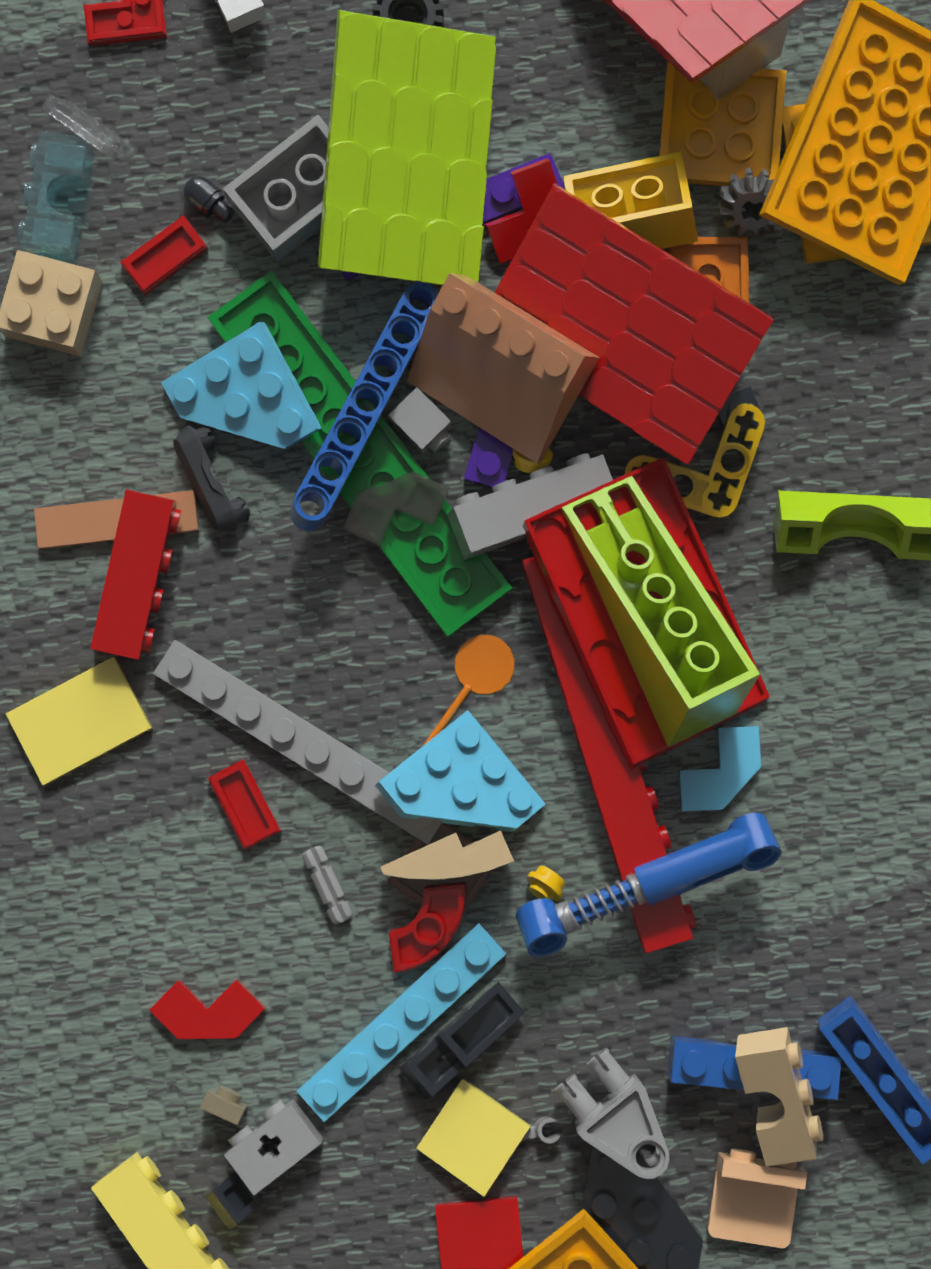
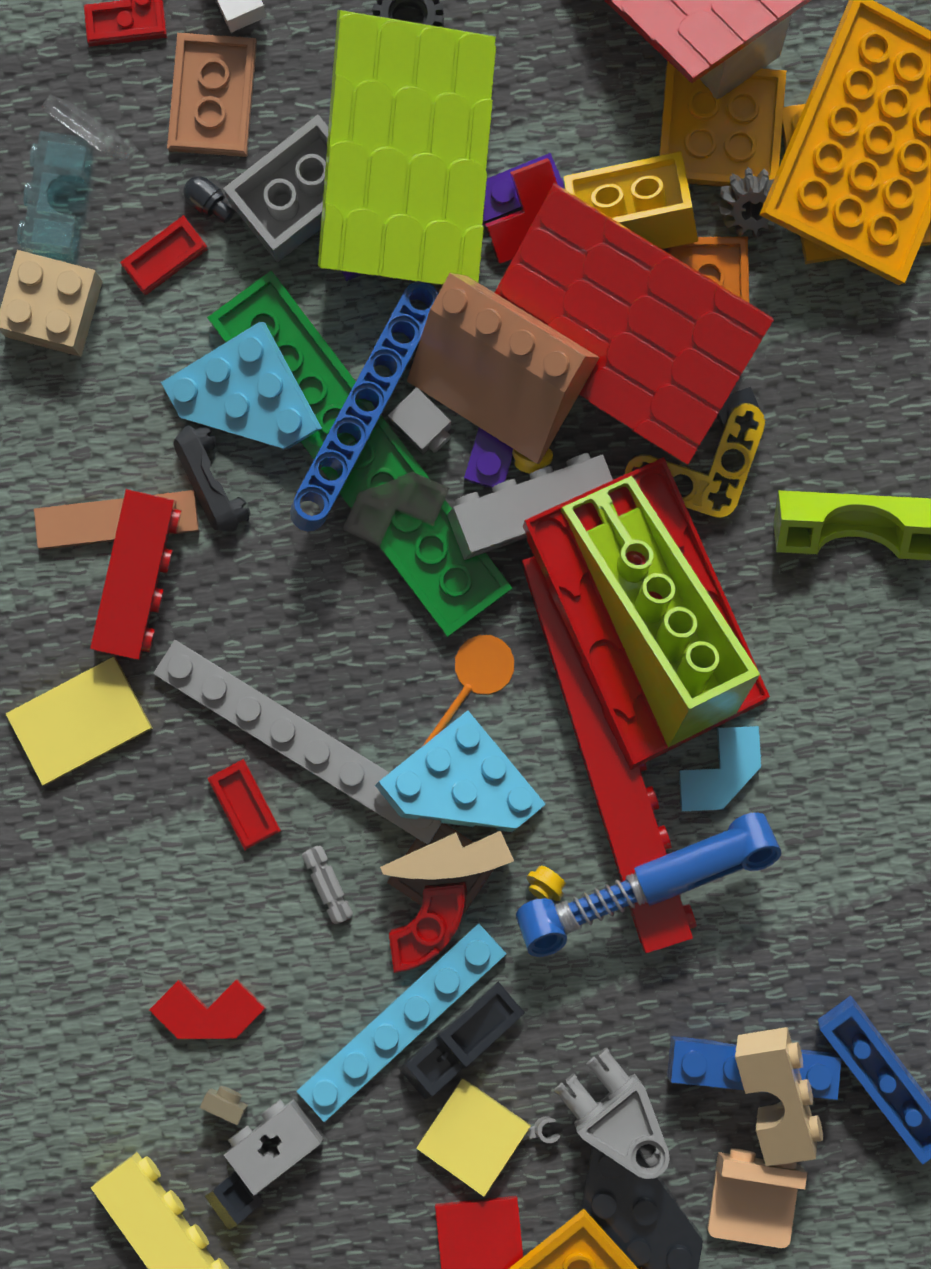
(212, 94): none -> nougat tile

